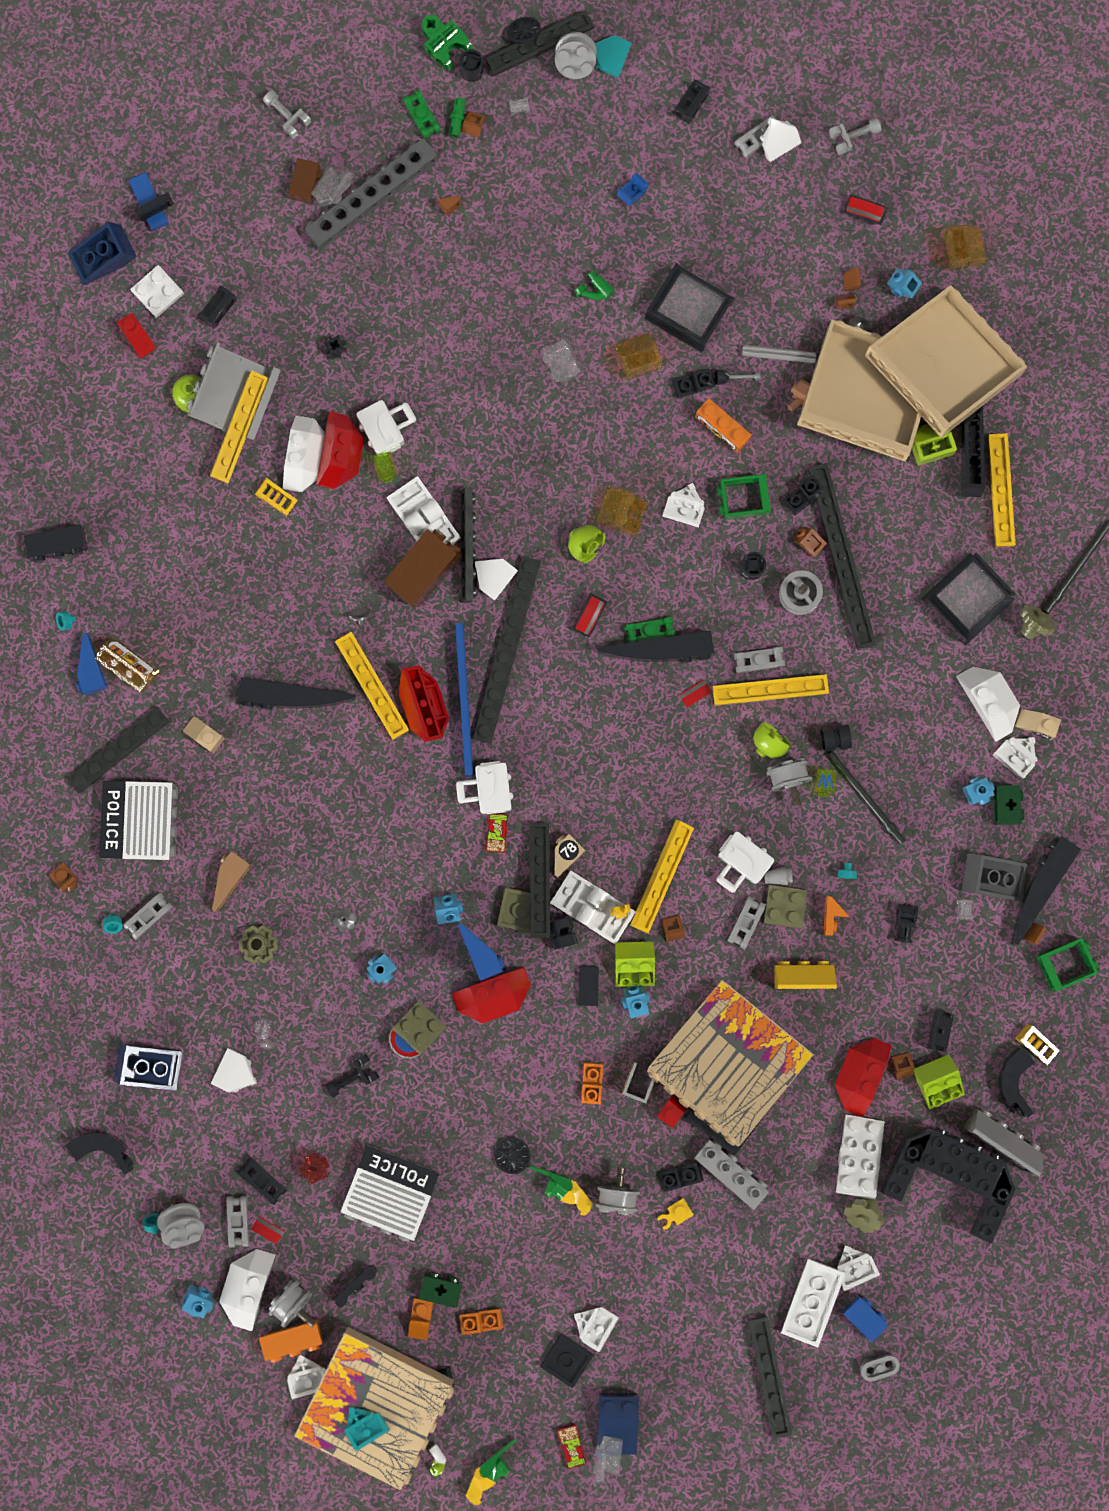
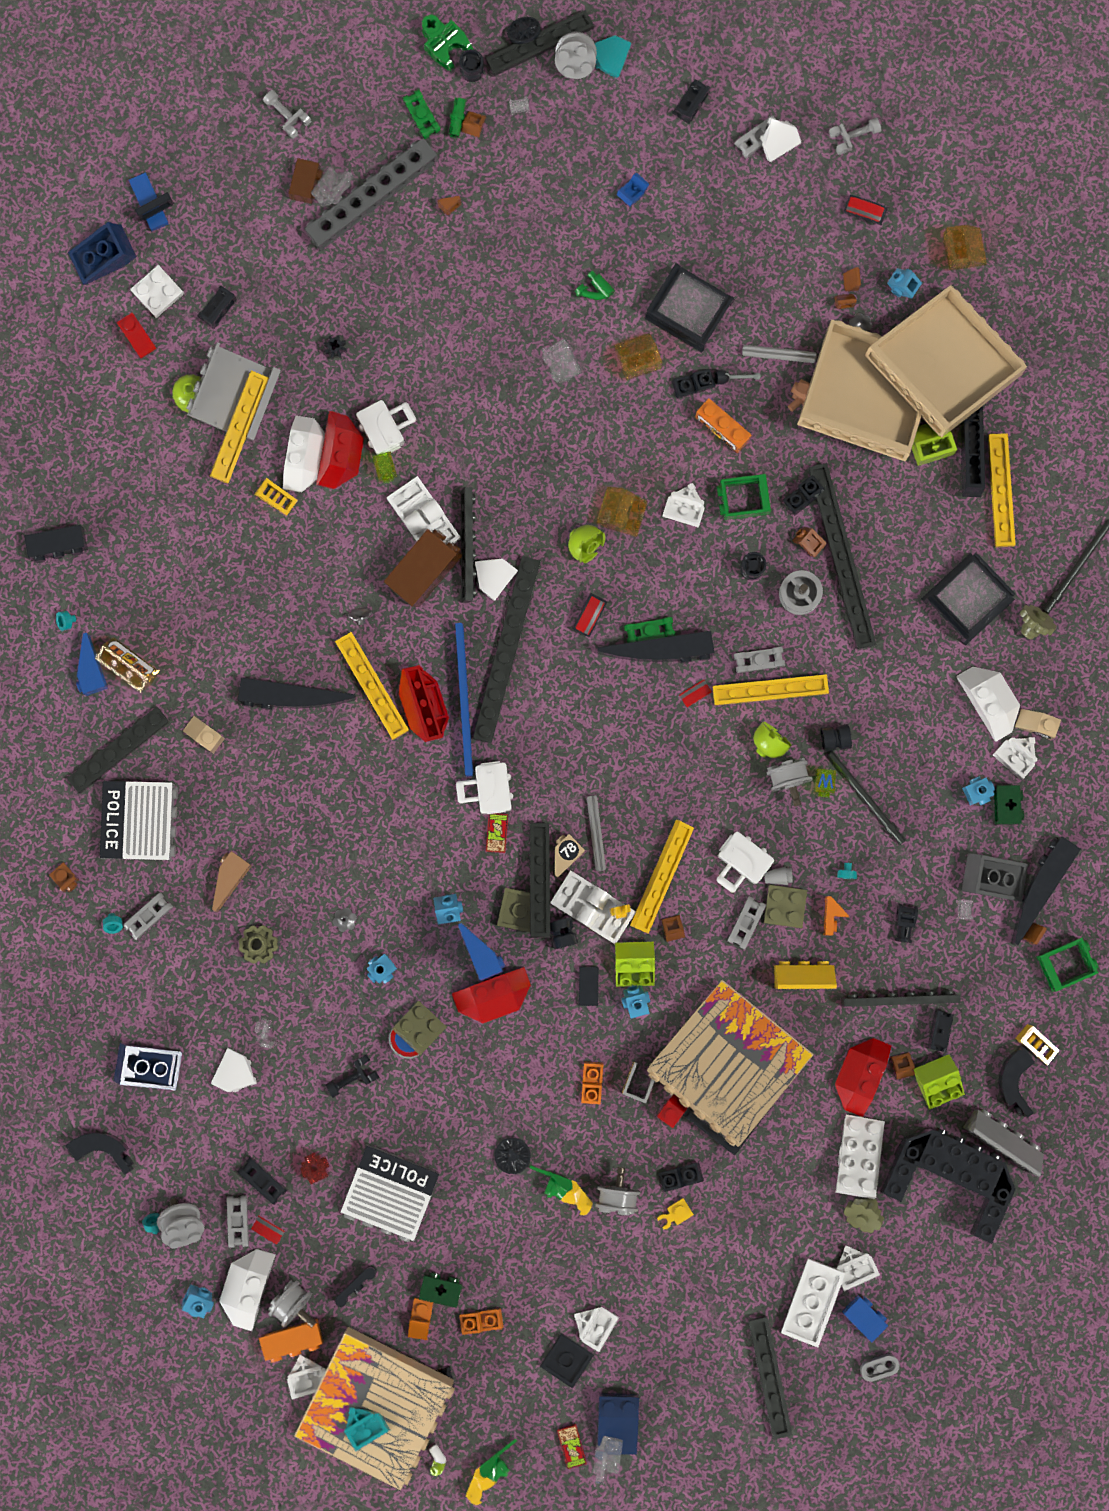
(596, 834): none -> light grey axle
(731, 1174): light grey brick -> none
(910, 998): none -> pearl dark grey plate

